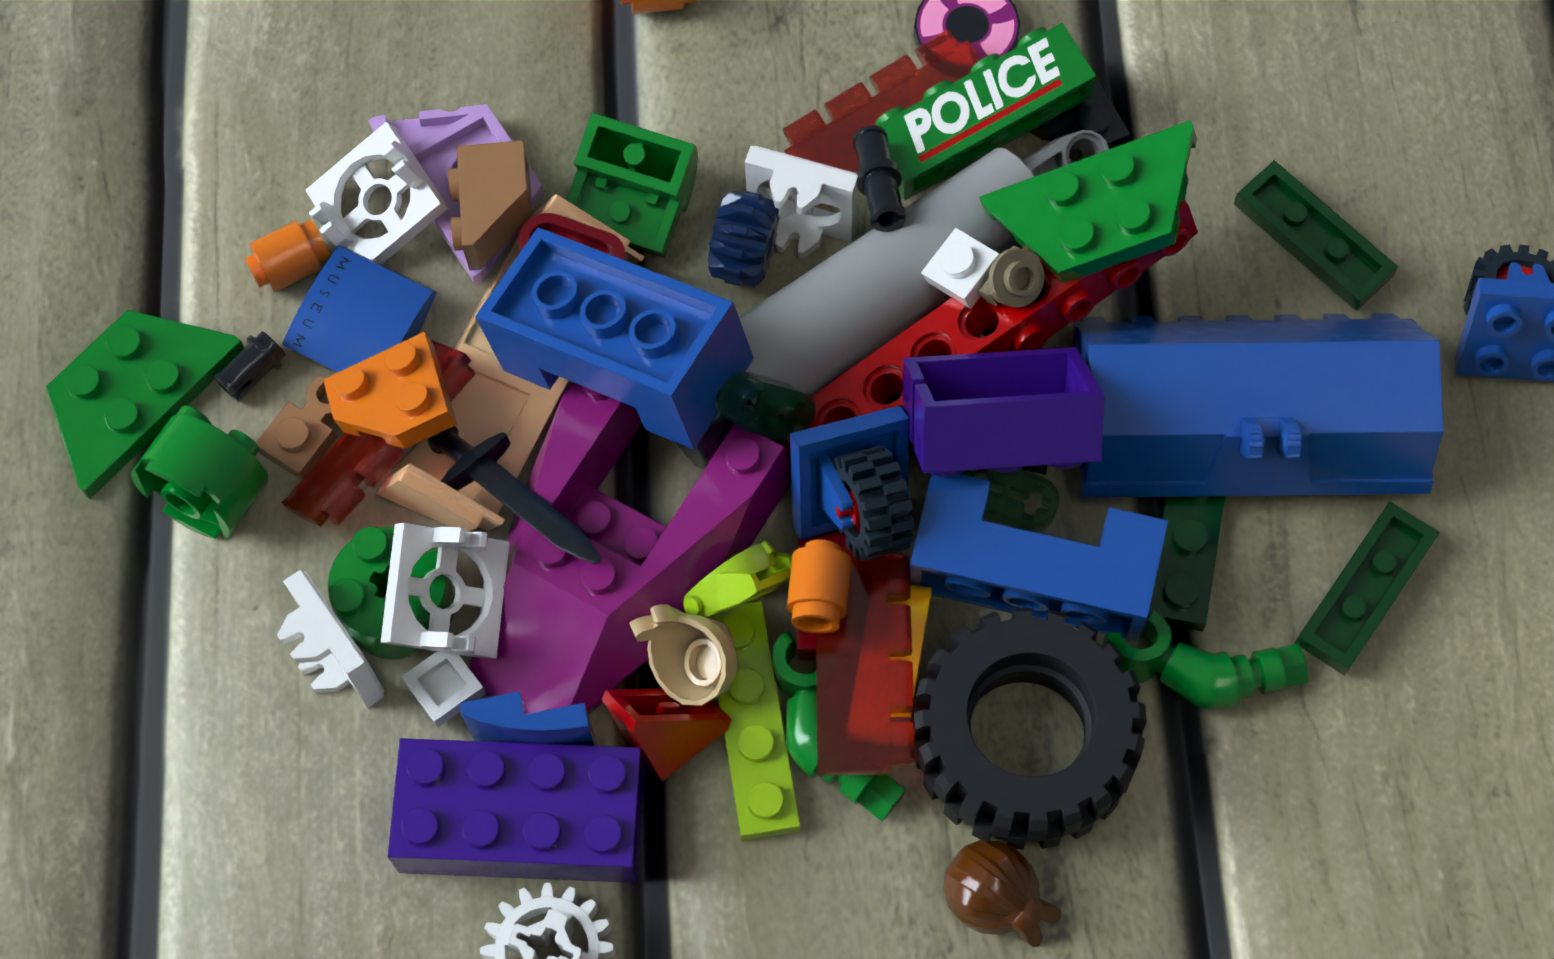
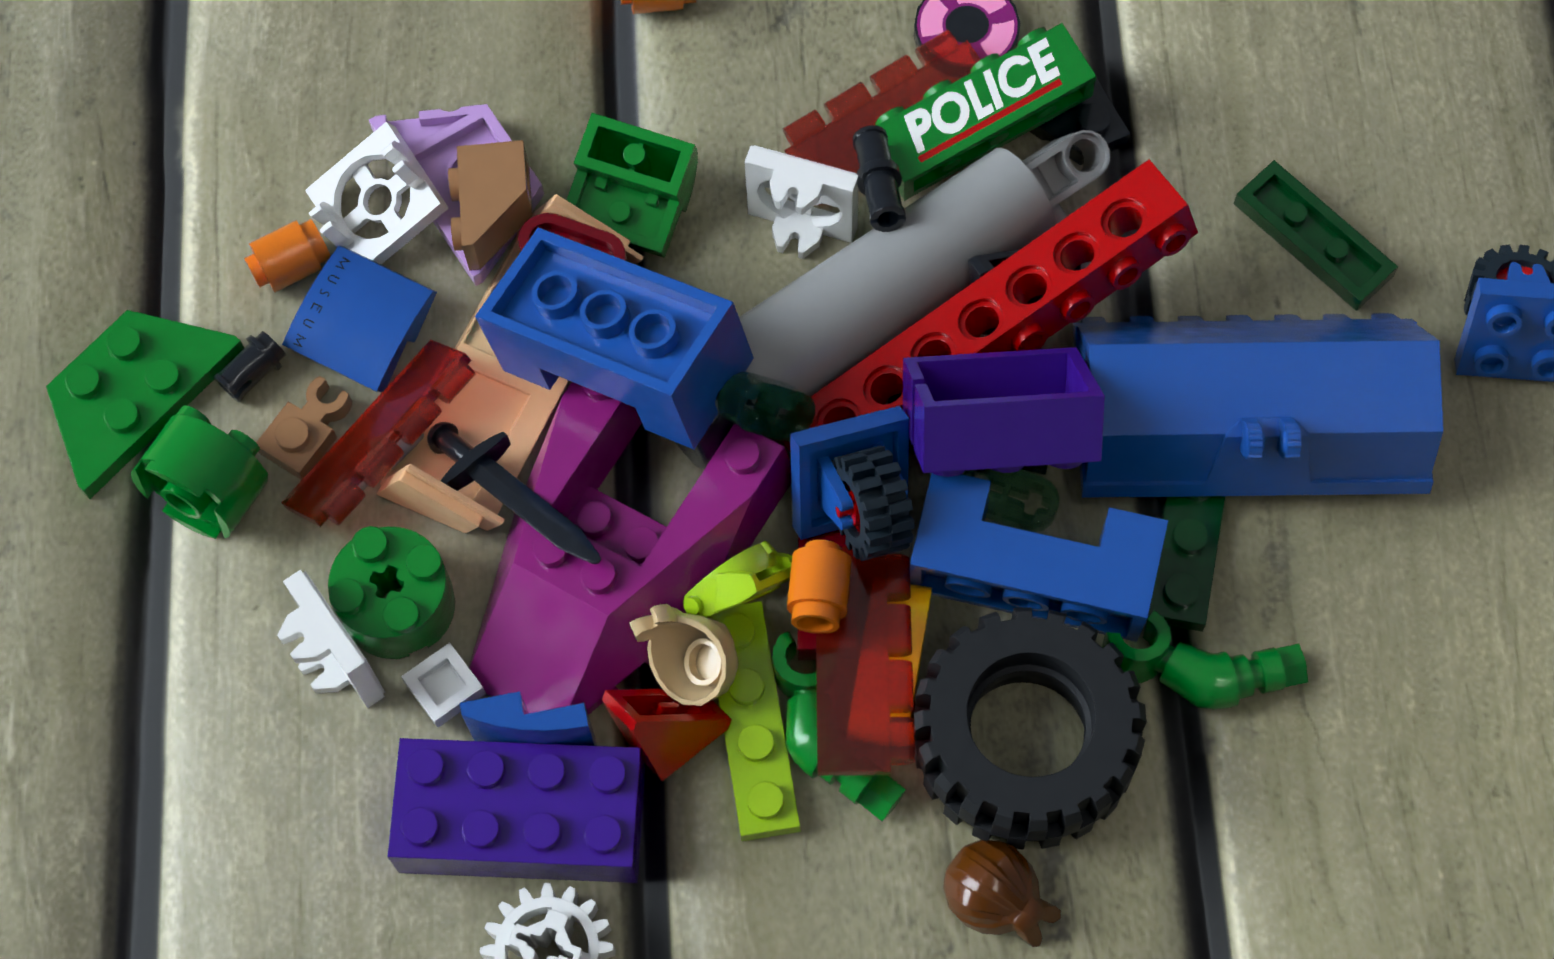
(393, 395): orange plate -> none
(399, 621): white piece -> none
(743, 238): dark blue gear -> none
(960, 267): white plate -> none
(1013, 278): dark tan plate -> none
(1100, 206): green wing -> none
(1366, 588): dark green plate -> none

